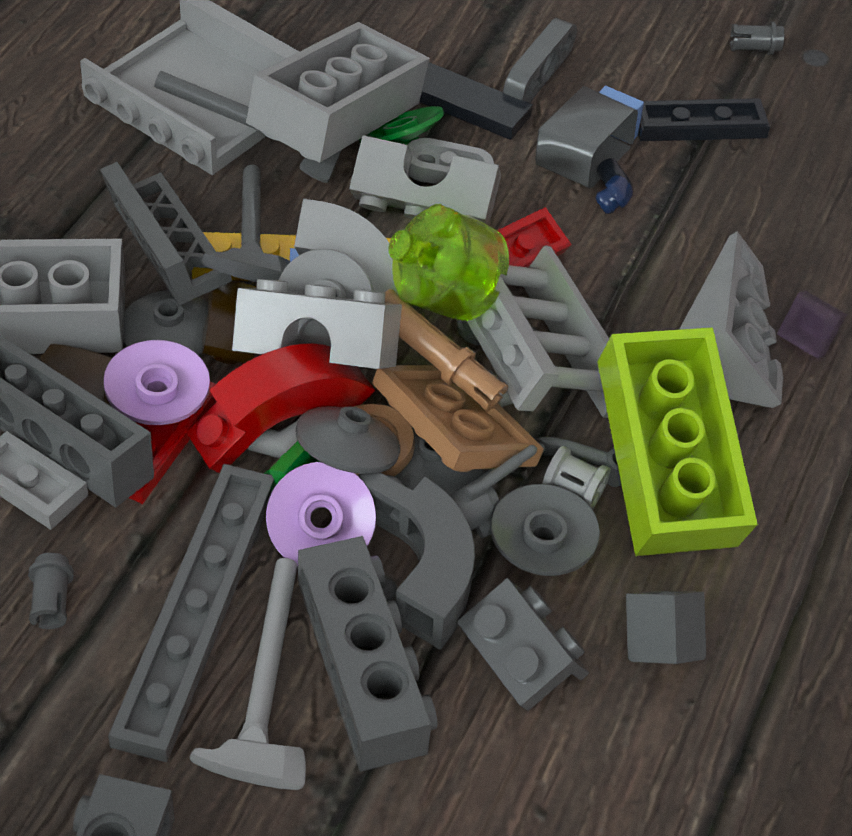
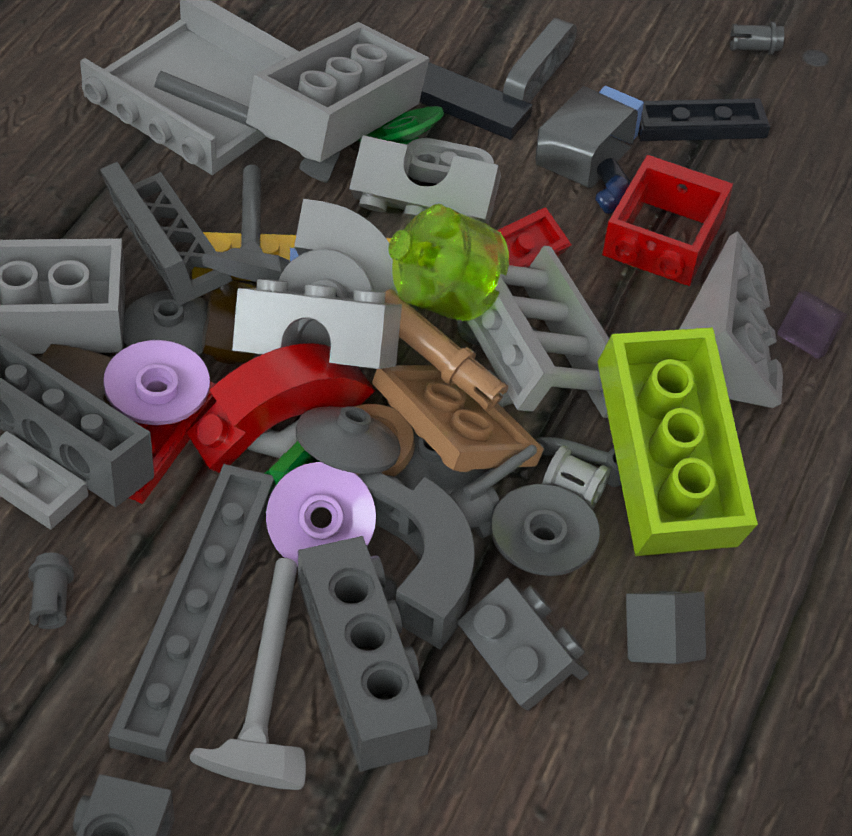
(658, 186): none -> red window

